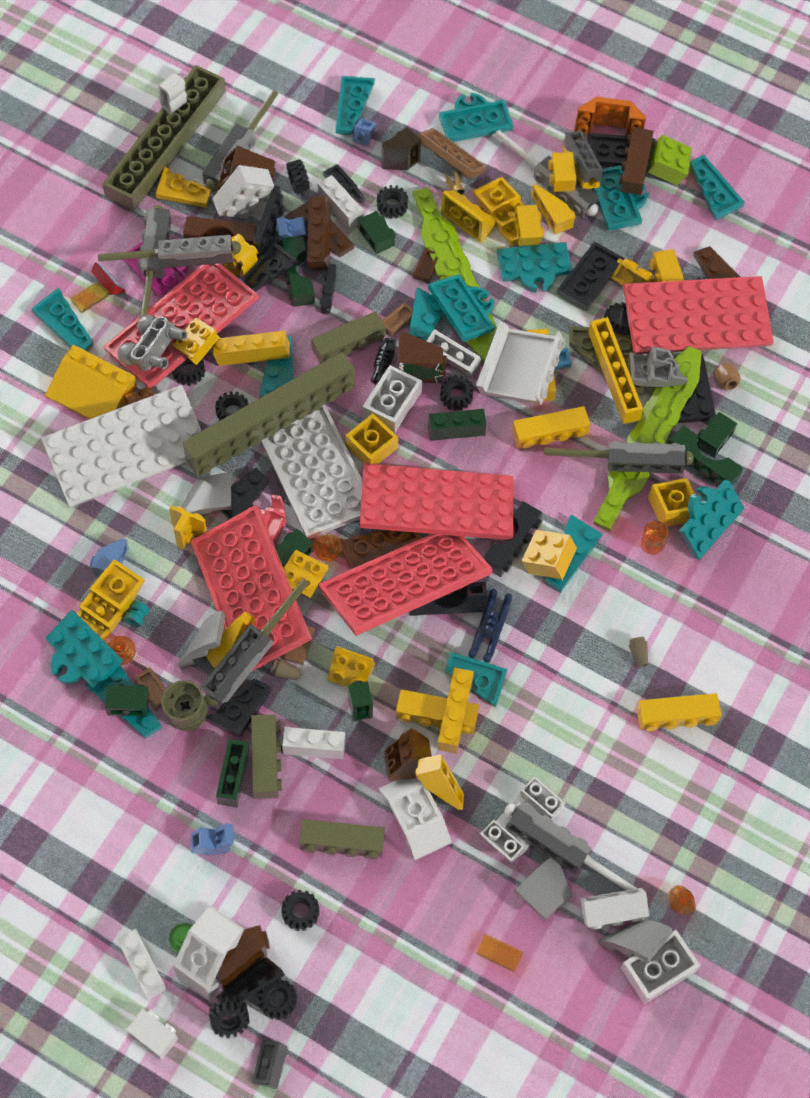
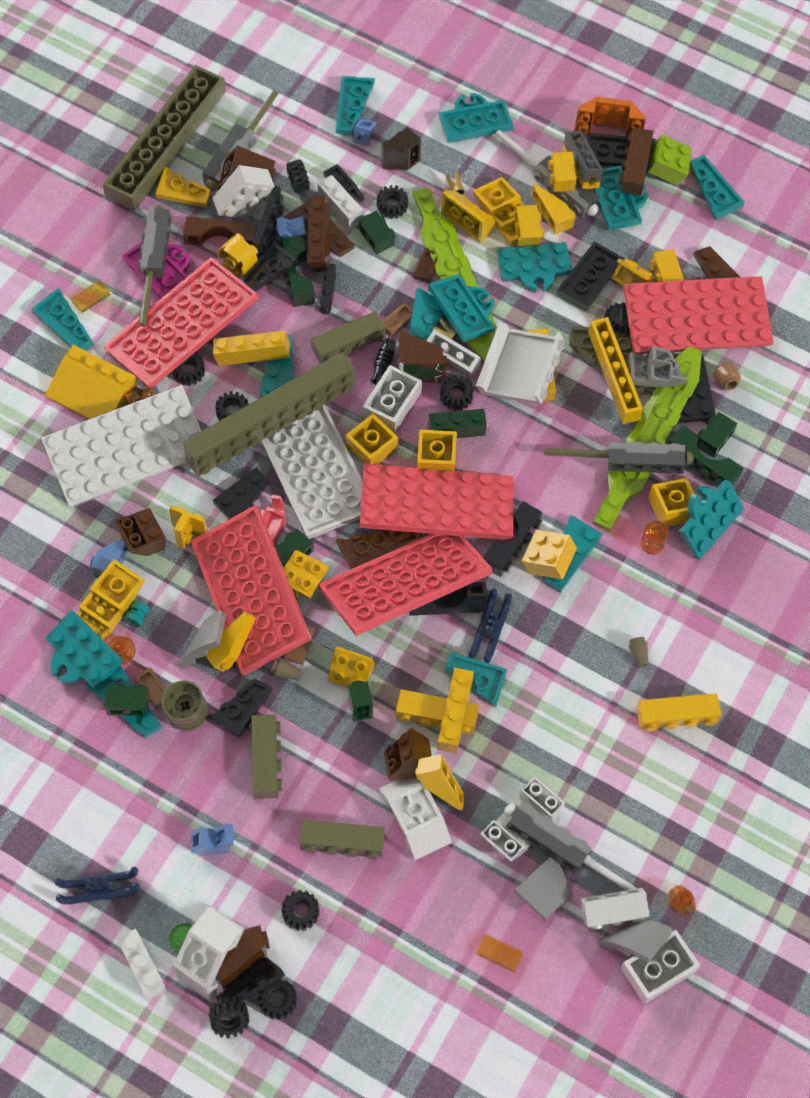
(97, 887): none -> dark blue piece
(107, 279): red slope -> none
(141, 533): none -> reddish brown slope
(152, 1033): white brick -> none
(156, 337): light grey piece -> none
(172, 93): white brick -> none
(185, 252): piece -> none
(198, 342): yellow bracket -> none
(209, 495): light grey slope -> none
(232, 773): dark green brick -> none
(245, 655): dark grey piece -> none
(270, 1064): dark grey slope -> none
(313, 743): white brick -> none
(328, 547): clear orange plate -> none
(437, 450): none -> yellow brick
(451, 333): none -> pearl gold piece
(452, 153): medium nougat plate -> none
(551, 427): yellow brick -> none
(564, 359): dark azure plate -> none

